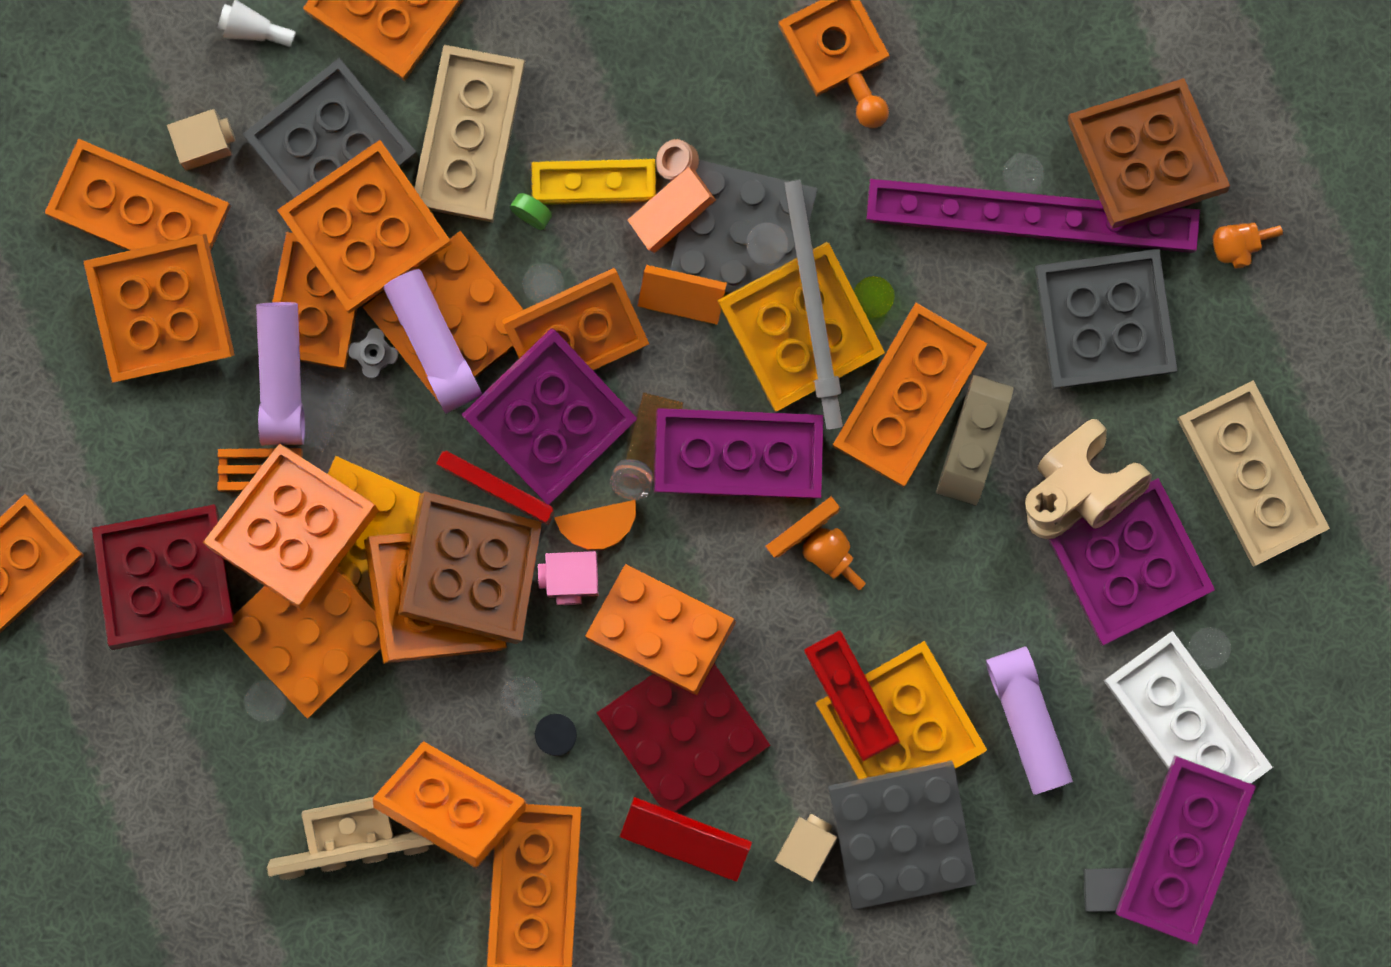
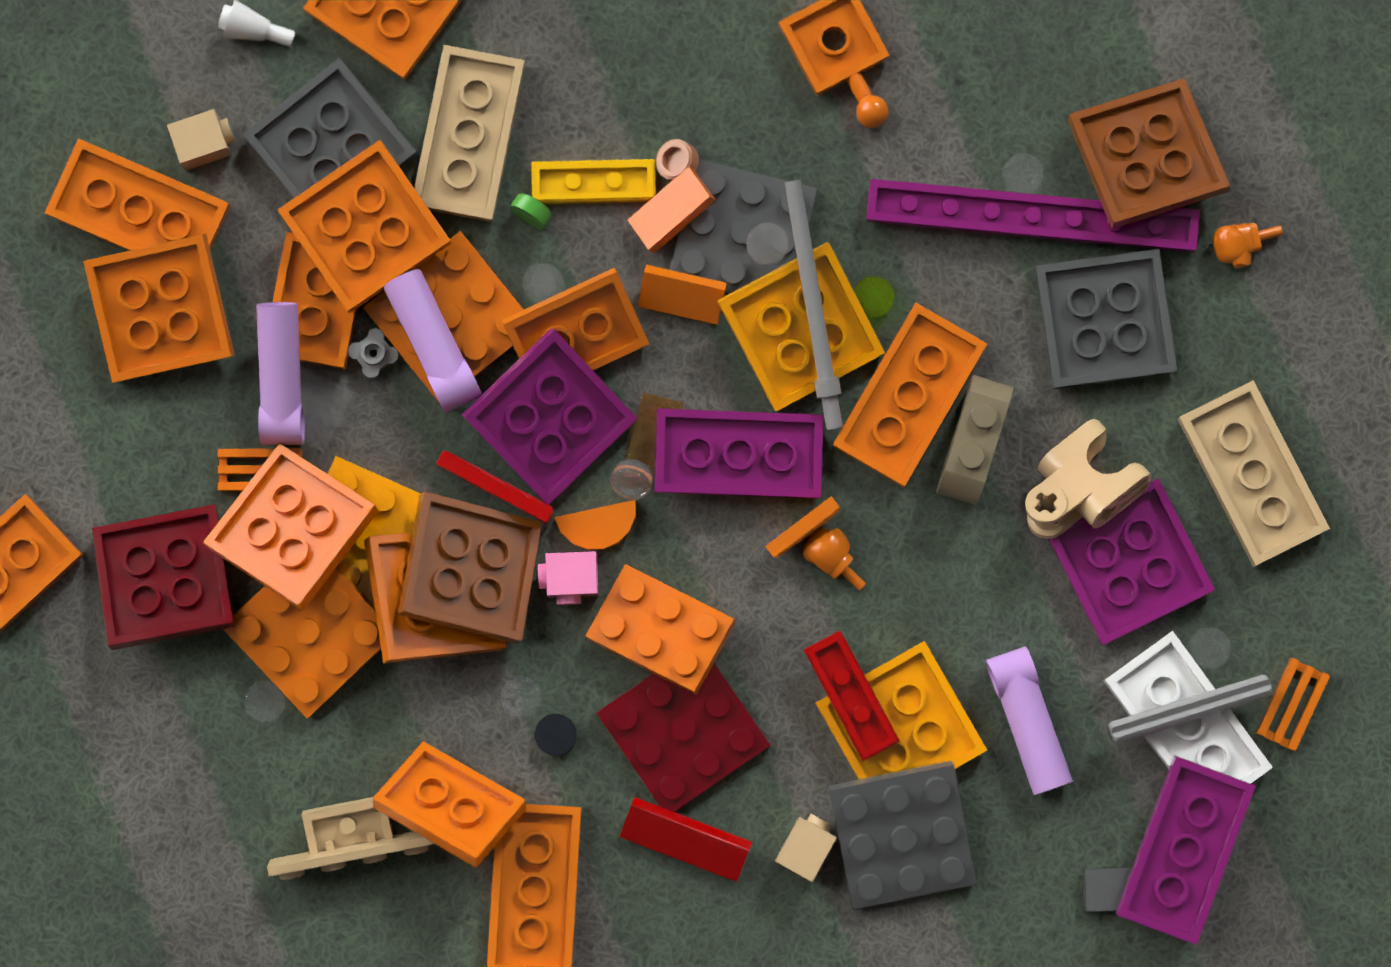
(1190, 708): none -> light grey axle
(1307, 673): none -> orange tile

